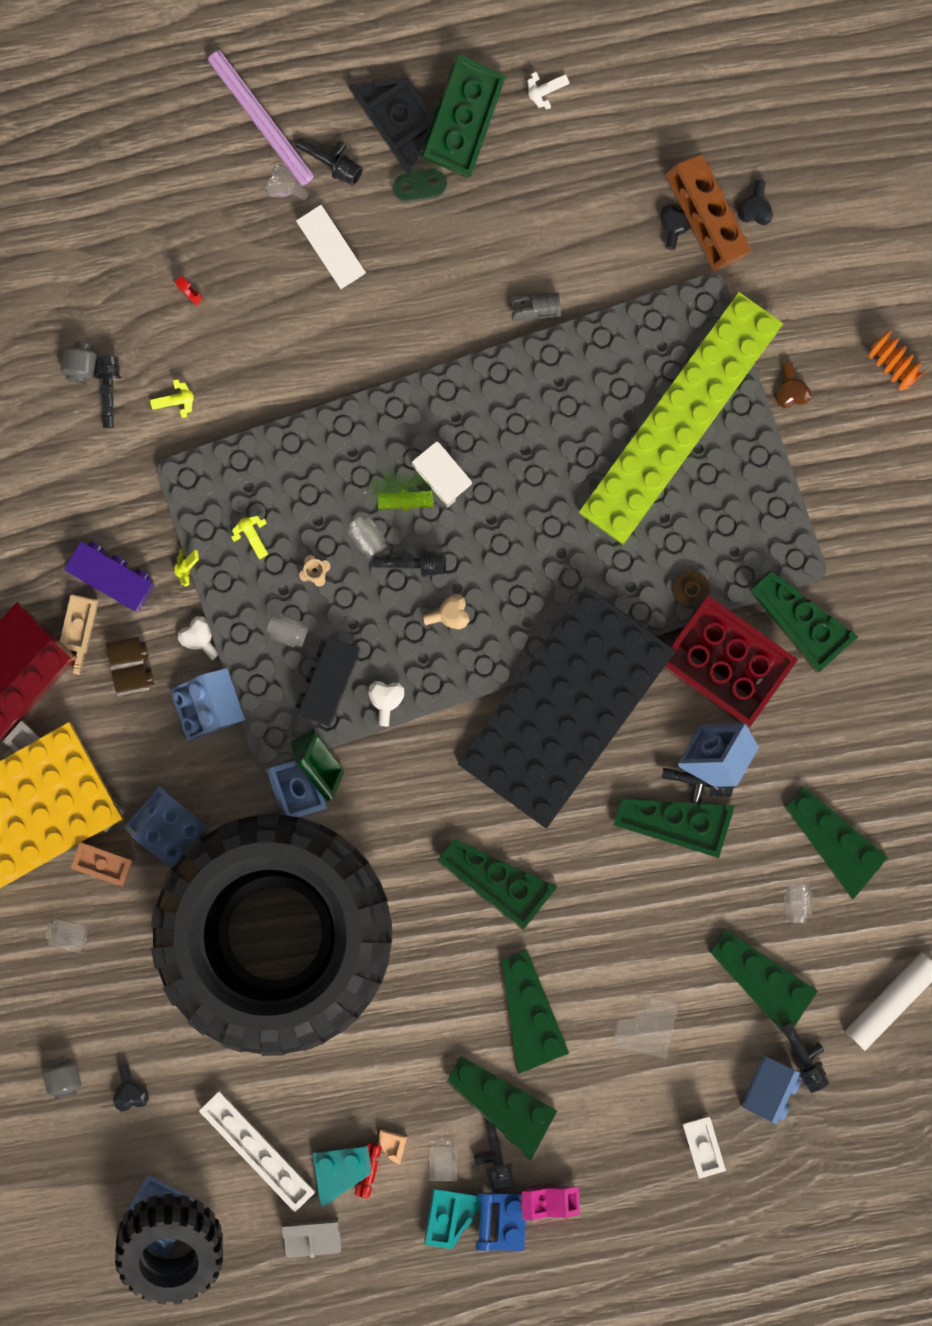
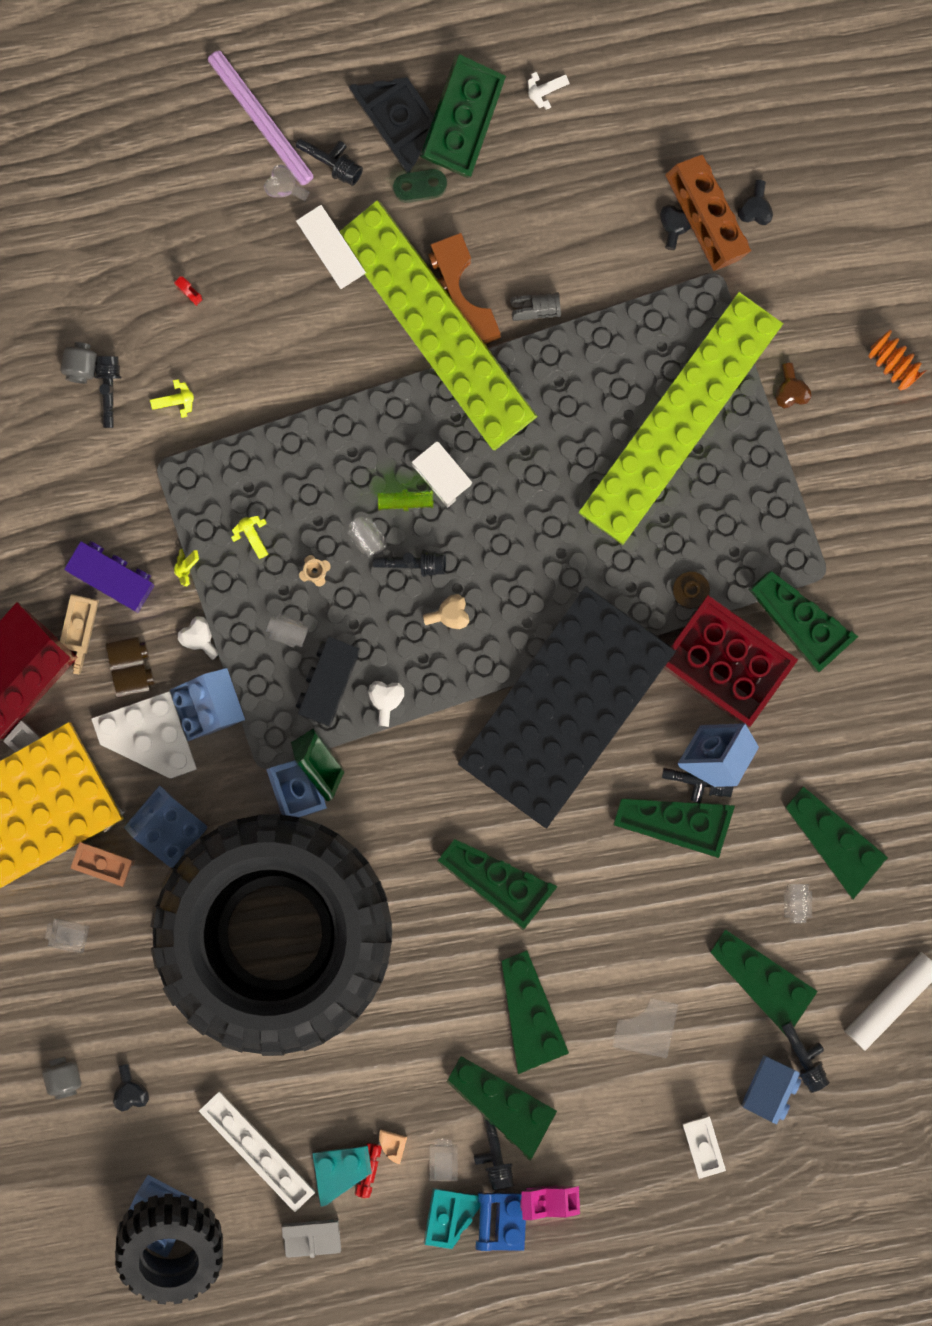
(148, 735): none -> white plate
(437, 326): none -> lime plate
(452, 259): none -> dark orange arch

